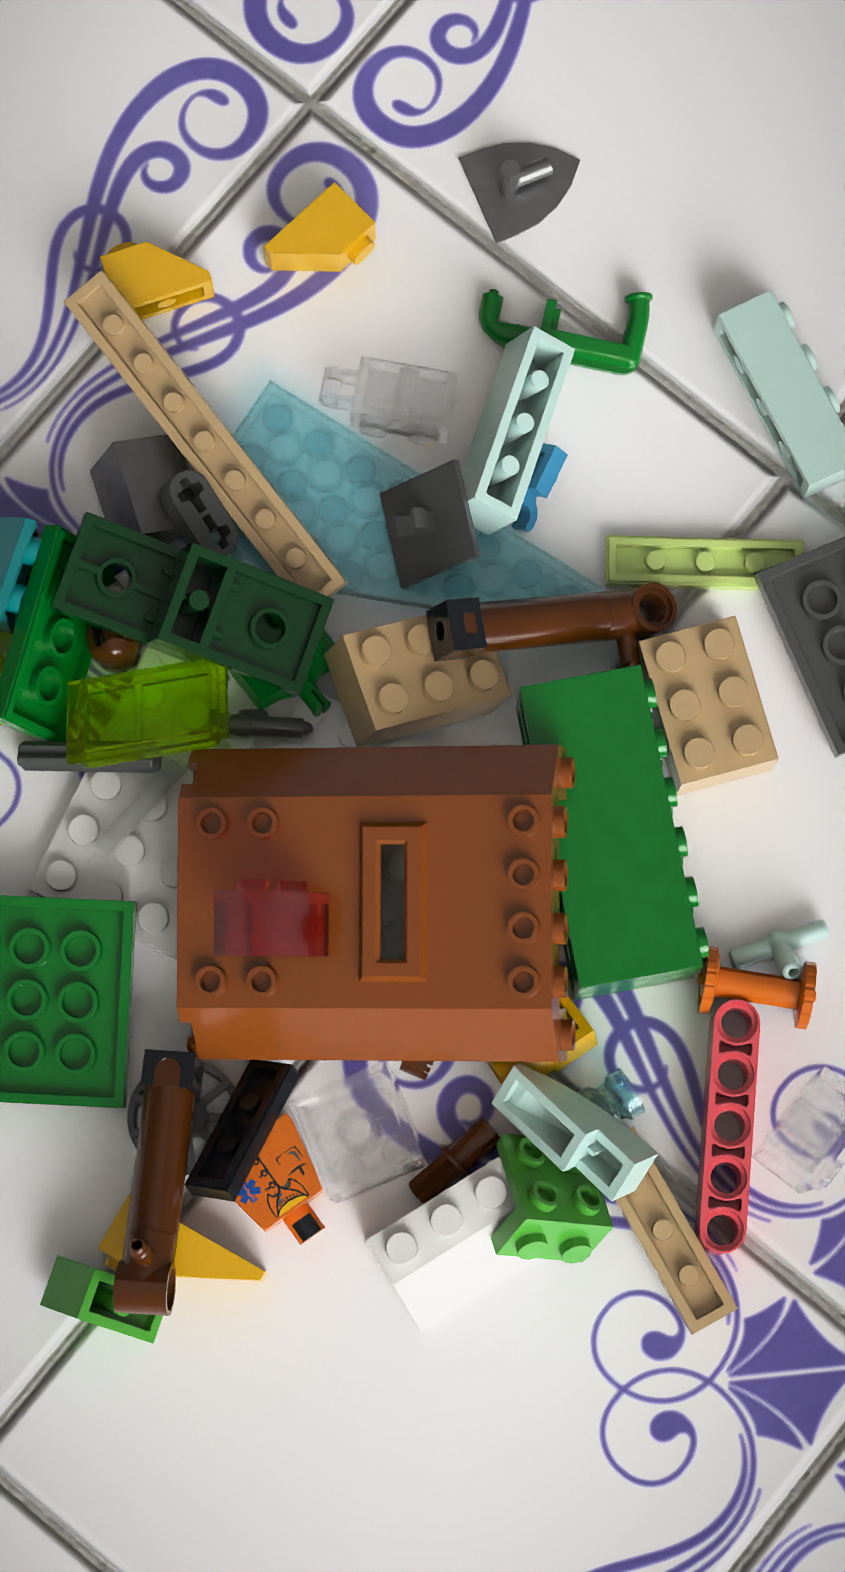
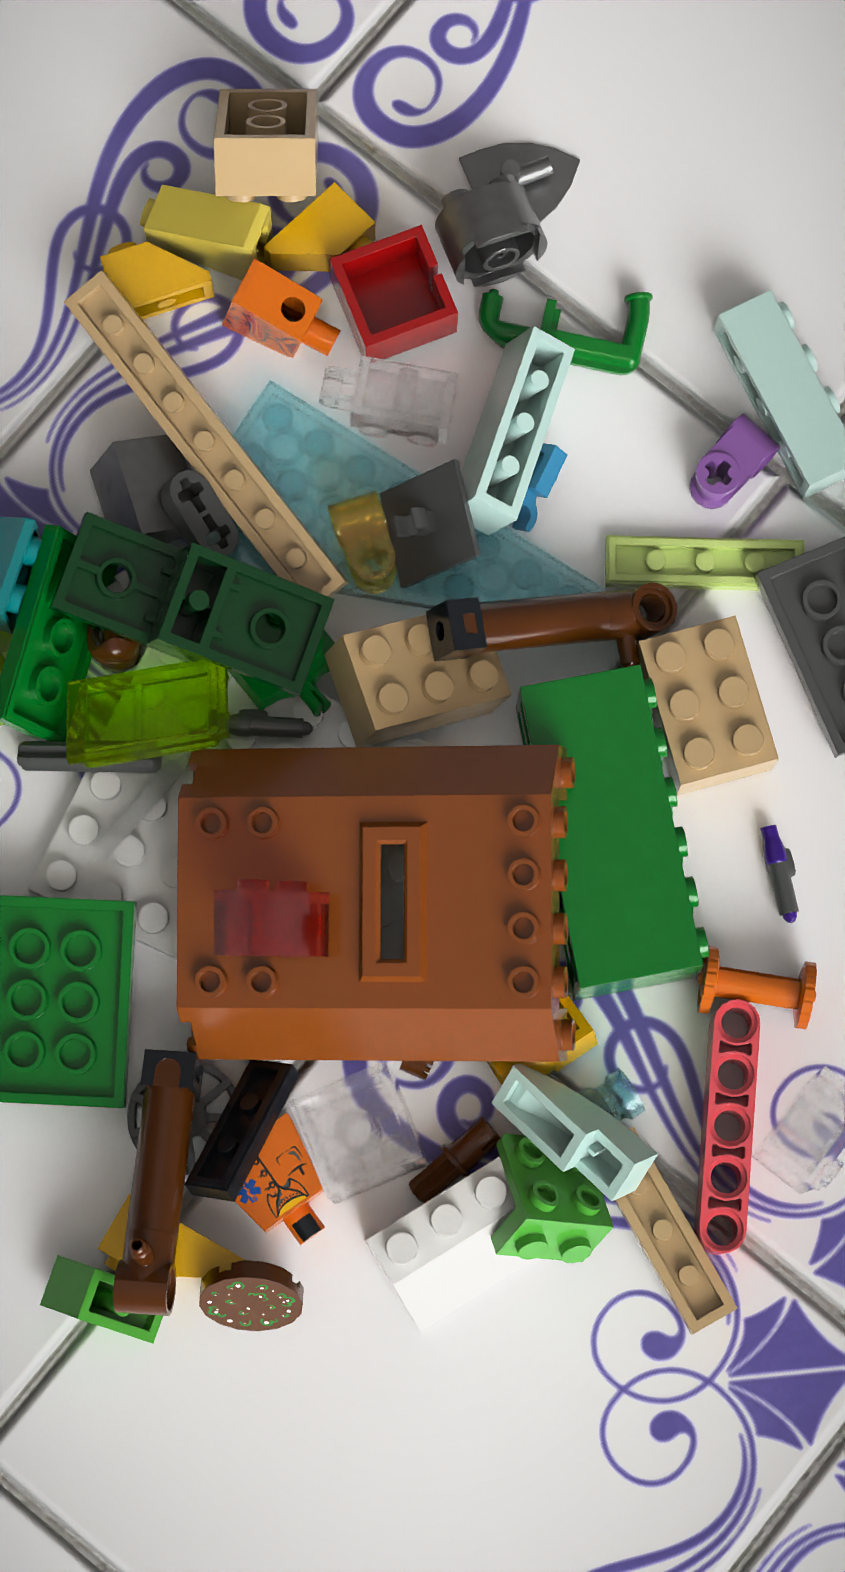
(208, 229): none -> light yellow slope
(251, 1296): none -> reddish brown tile
(261, 310): none -> orange torso
(266, 144): none -> tan brick
(364, 535): none -> clear yellow piece
(389, 294): none -> red piece
(489, 231): none -> flat silver brick
(734, 458): none -> medium lavender piece
(781, 869): none -> piece
(781, 947): light aqua piece -> none

